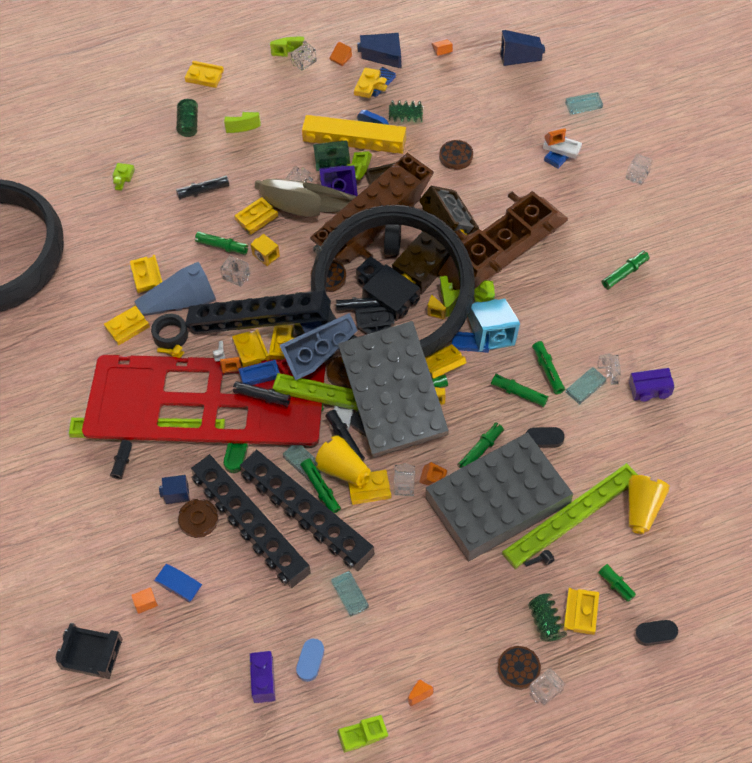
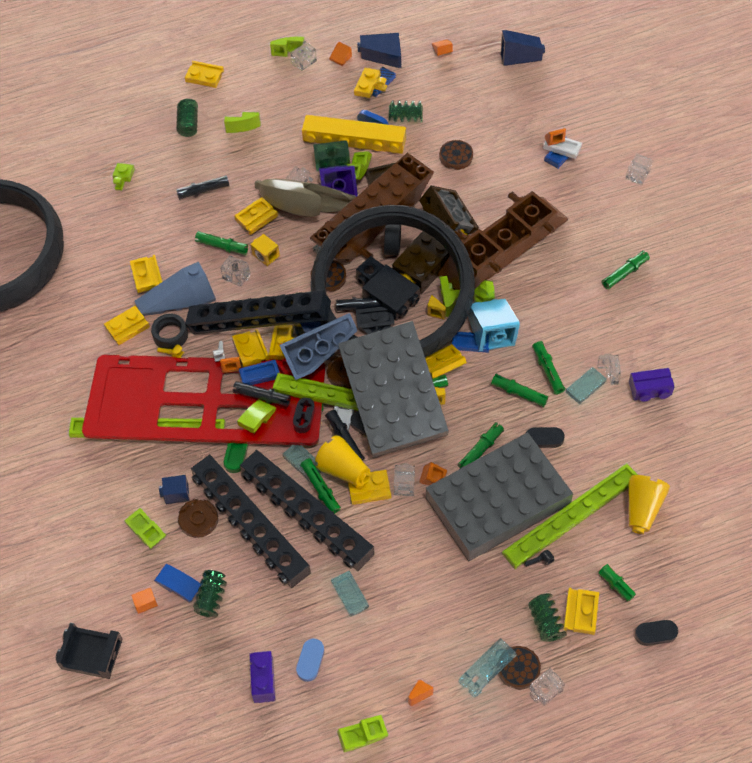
(121, 459): black axle -> none
(145, 528): none -> lime slope
(208, 593): none -> clear green piece
(256, 415): none -> lime slope
(299, 415): none -> black beam
(487, 667): none -> clear light blue plate
(584, 103): clear light blue tile -> none

